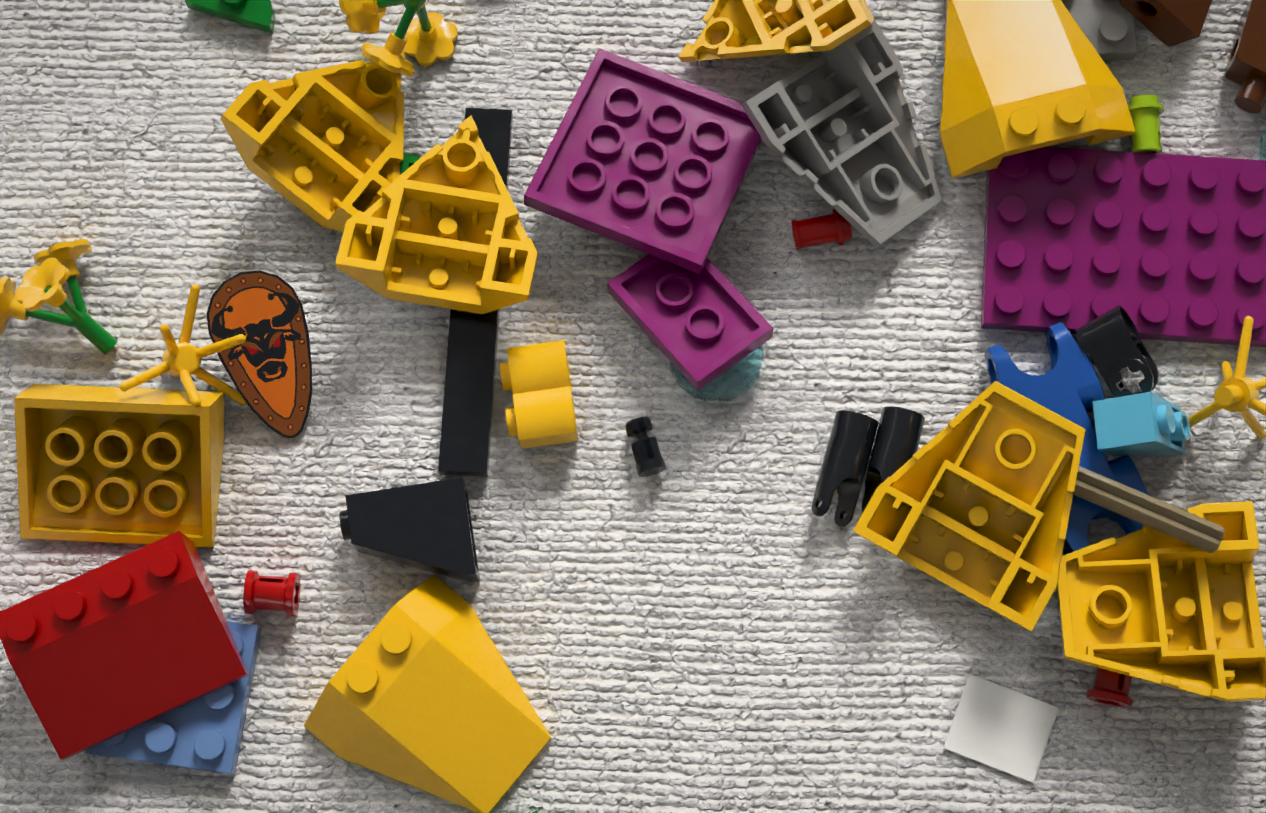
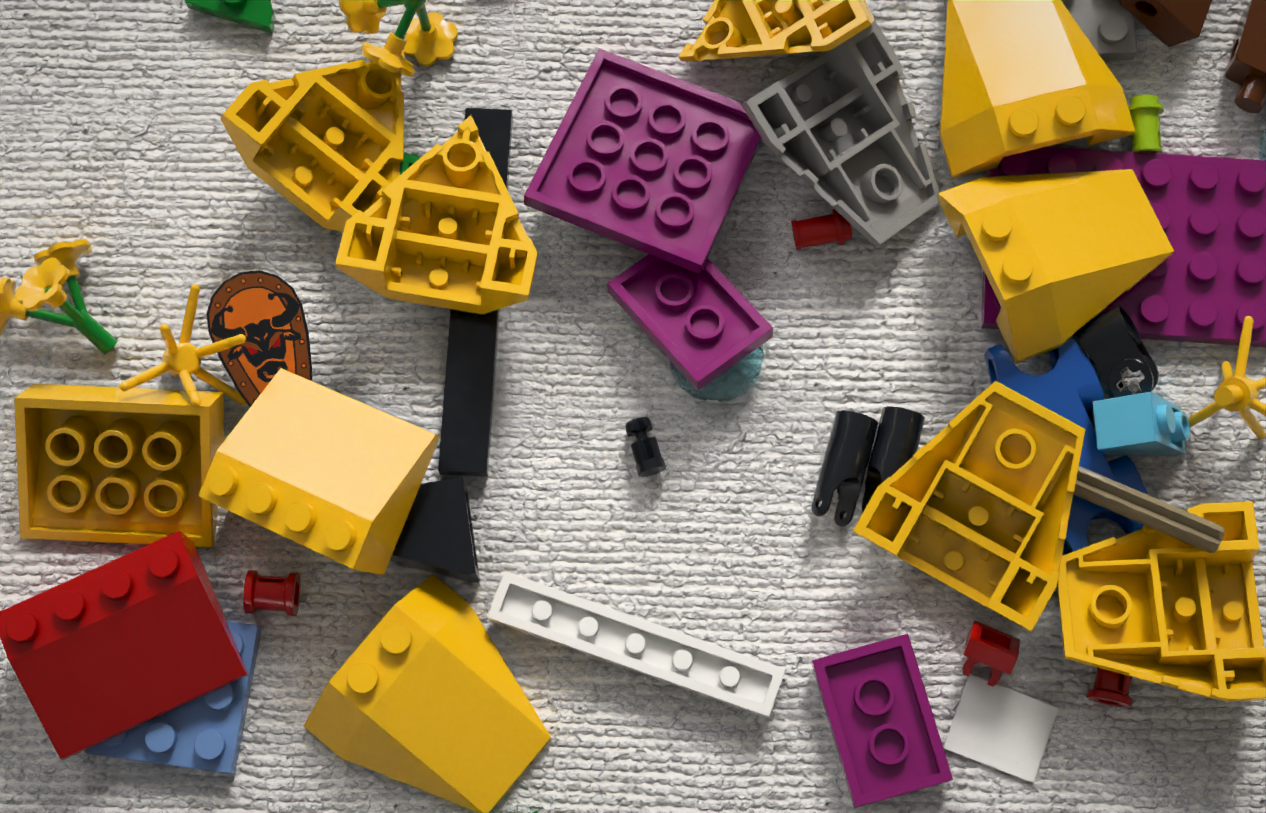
(322, 471): none -> yellow slope
(541, 395): yellow brick -> none
(636, 644): none -> white plate
(881, 720): none -> magenta plate
(992, 649): none -> red tile
(1056, 248): none -> yellow wedge

